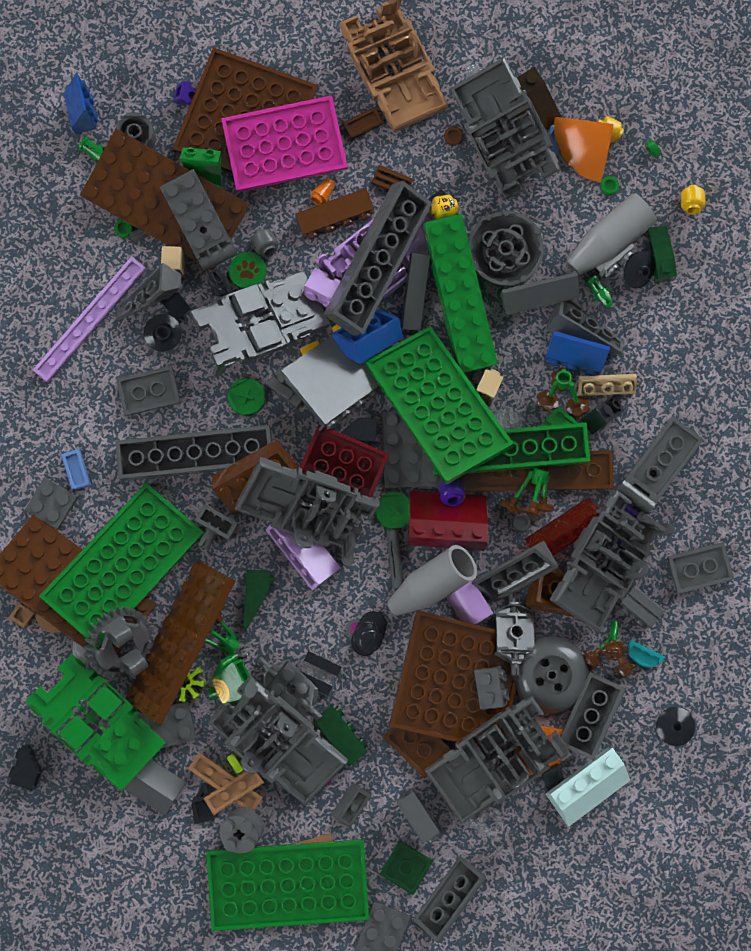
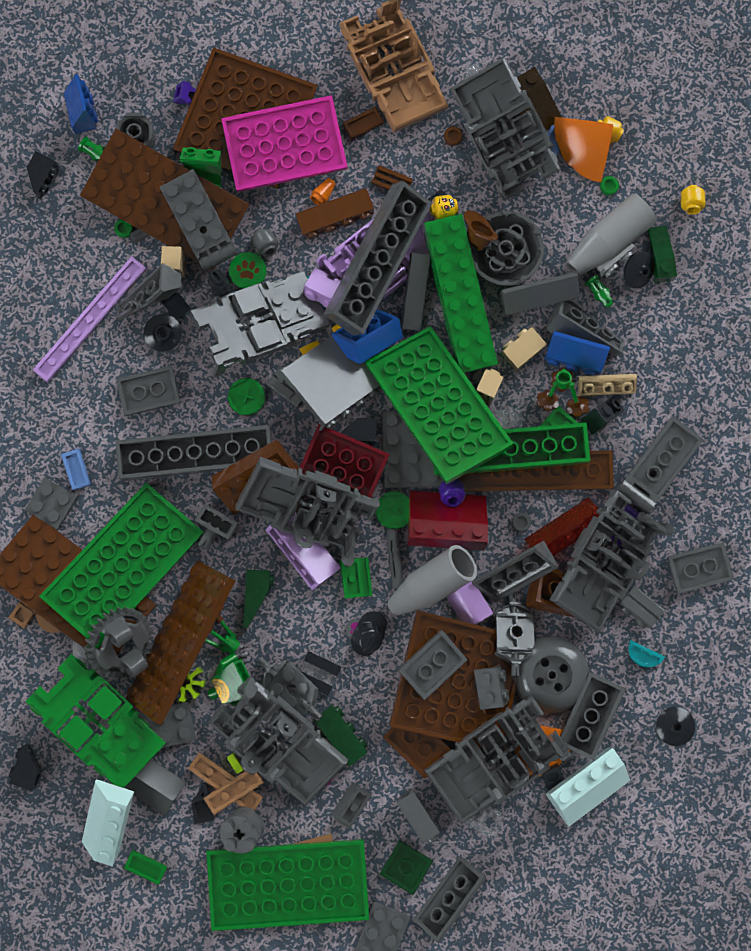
(41, 172): none -> black slope
(106, 821): none -> light aqua slope
(145, 867): none -> green tile
(356, 579): none -> green plate
(432, 664): none -> dark grey plate
(479, 230): none -> reddish brown piece
(523, 348): none -> tan brick
(540, 478): plant -> none
(613, 650): reddish brown plant -> none
(653, 148): green tile -> none

